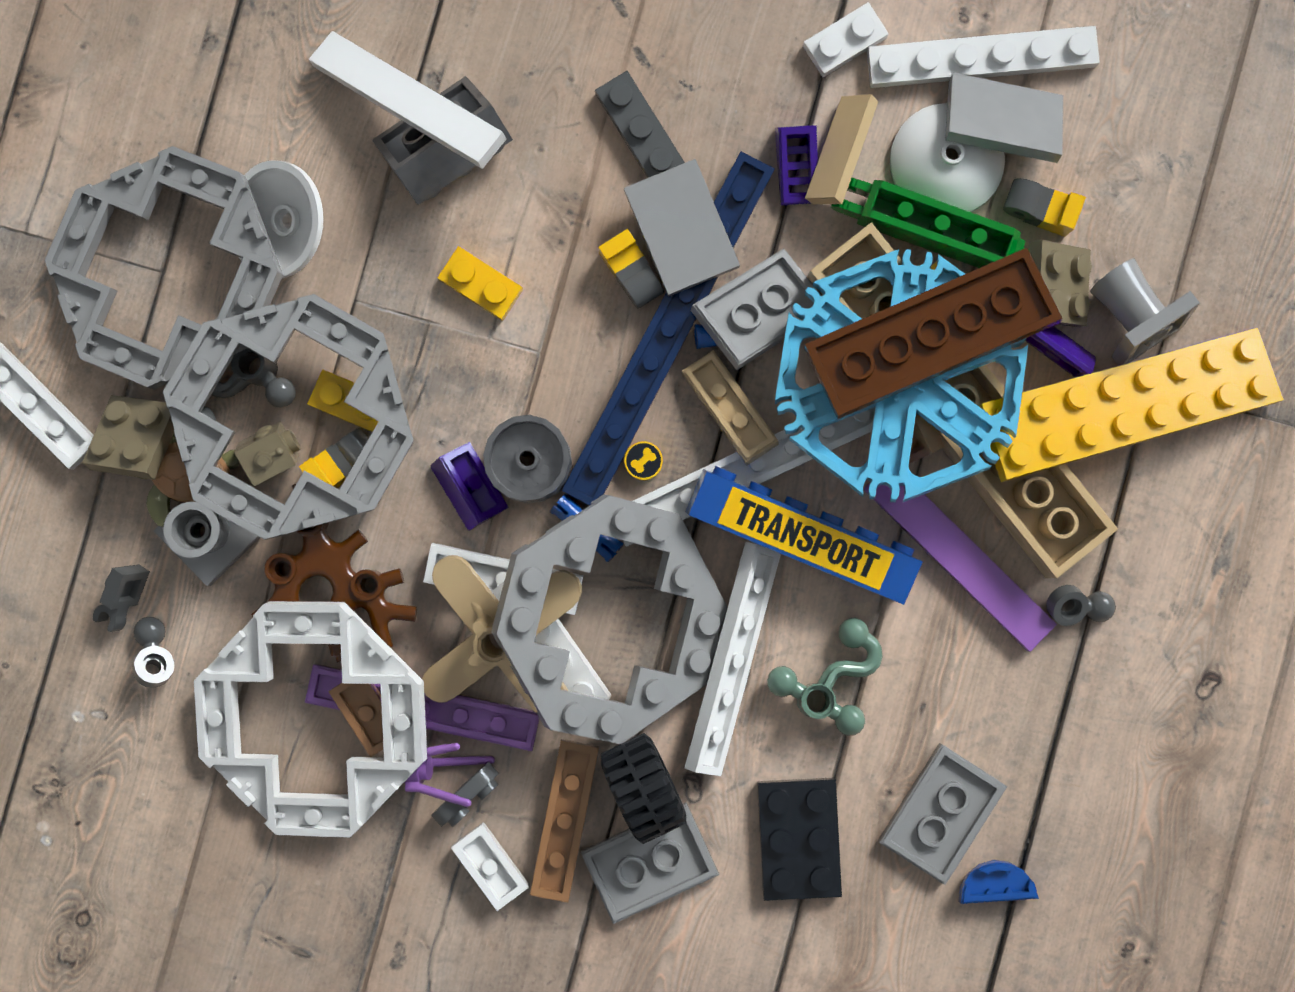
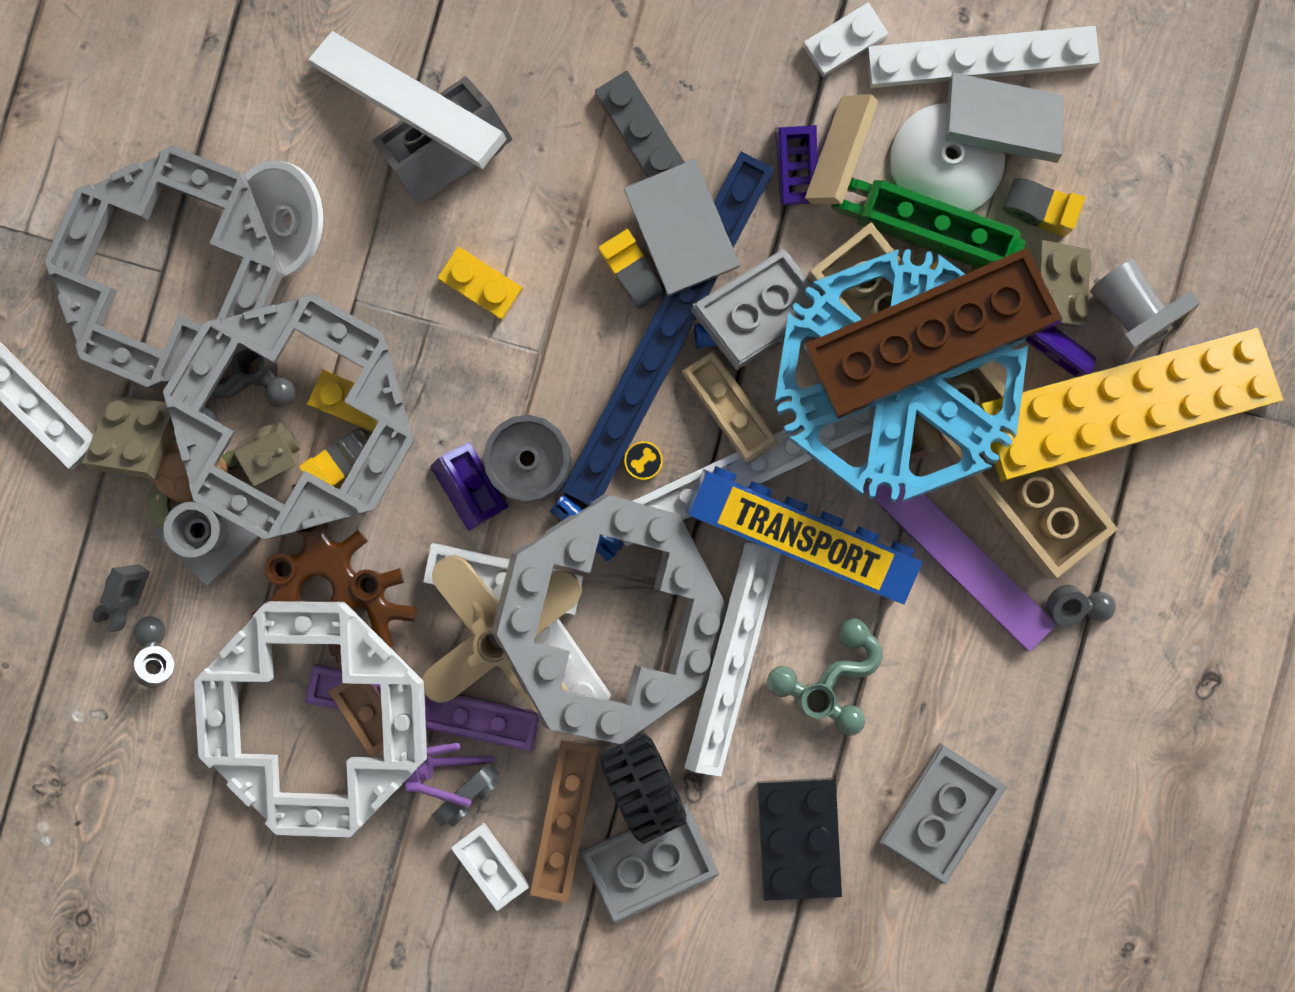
(996, 882): blue plate -> none

